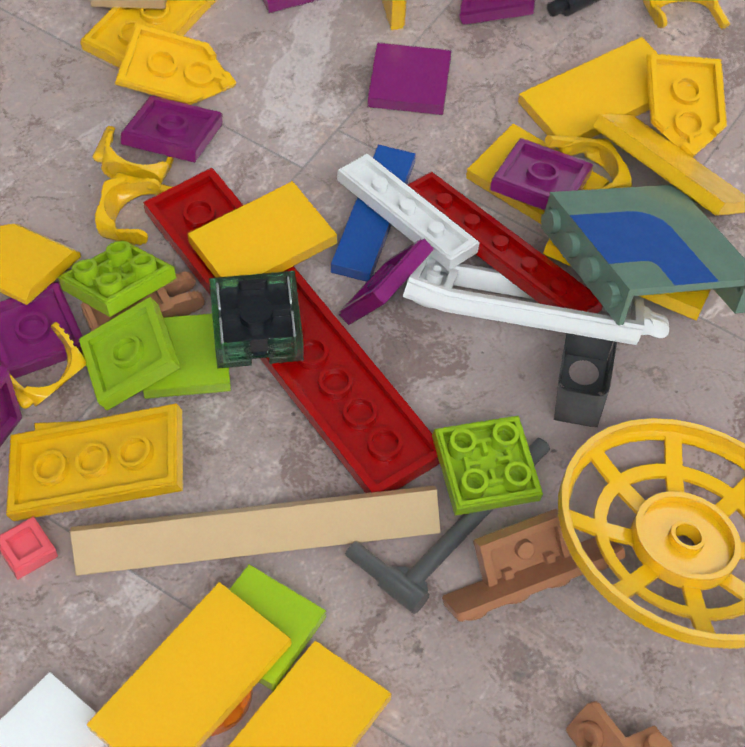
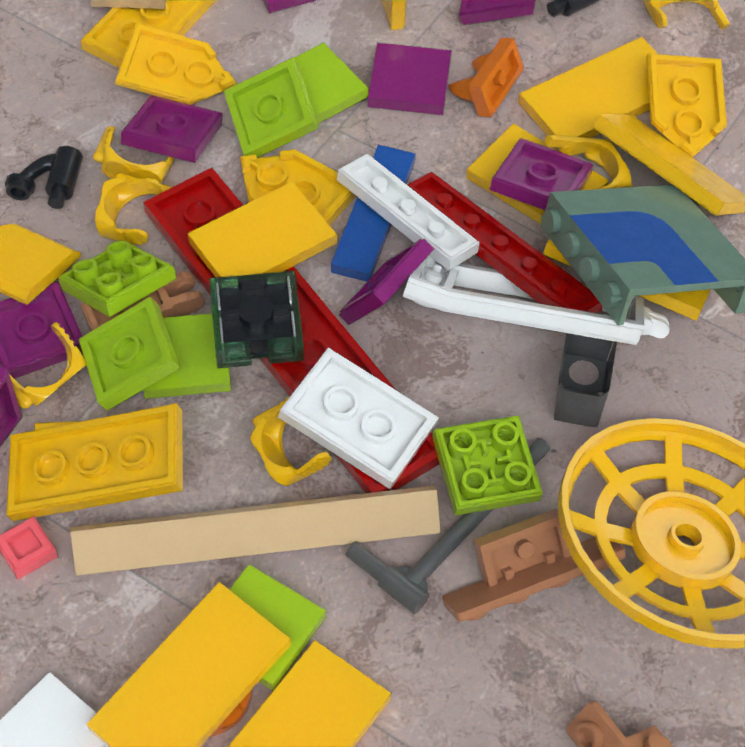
(62, 179): none -> black plant
(268, 442): none -> yellow helmet
(271, 109): none -> lime plate
(311, 177): none -> yellow tile
(329, 82): none -> lime tile
(358, 418): none -> white tile
(494, 78): none -> orange tile

